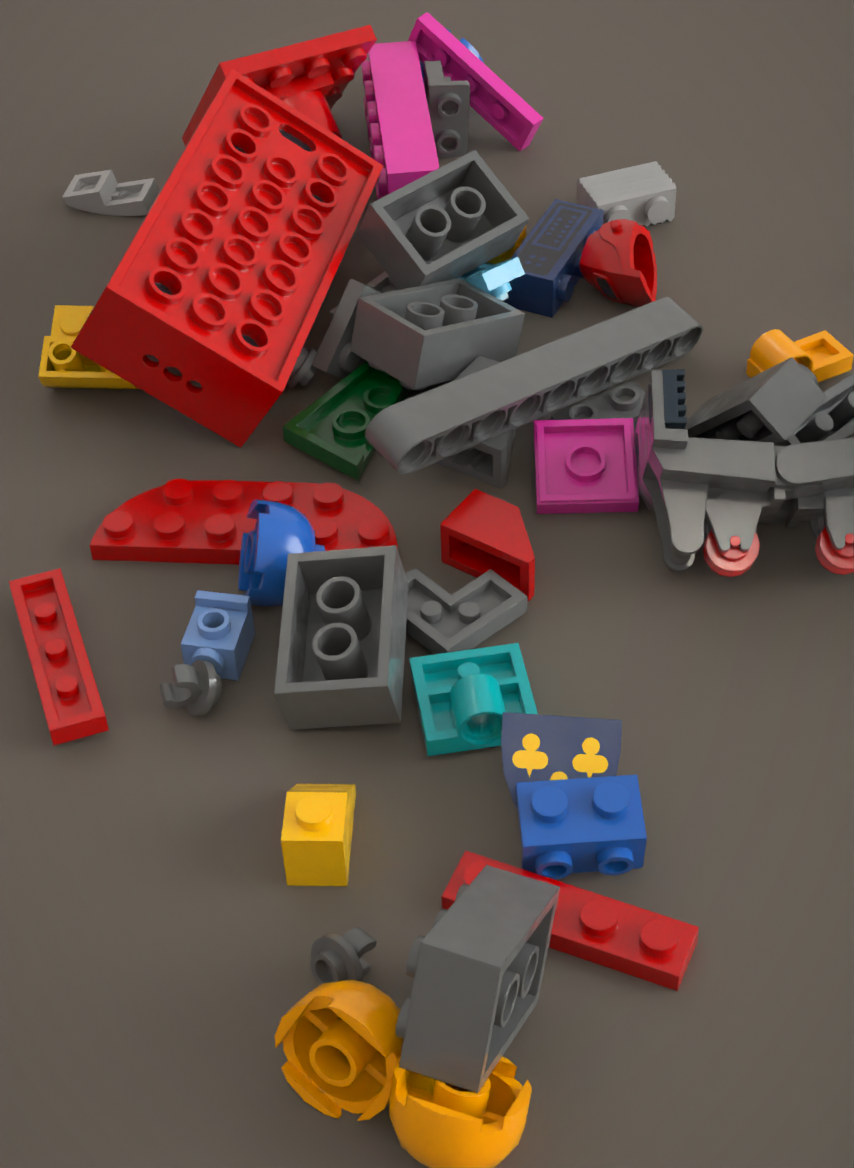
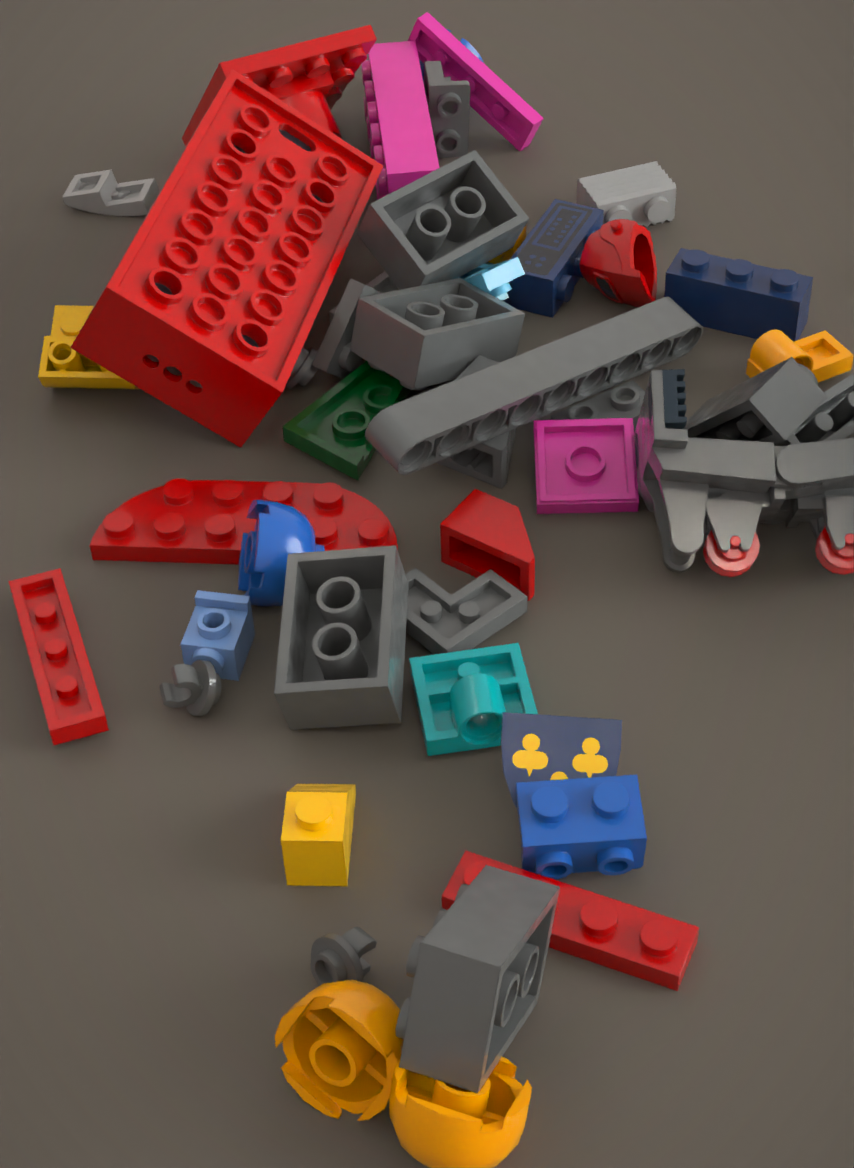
(738, 294): none -> dark blue brick

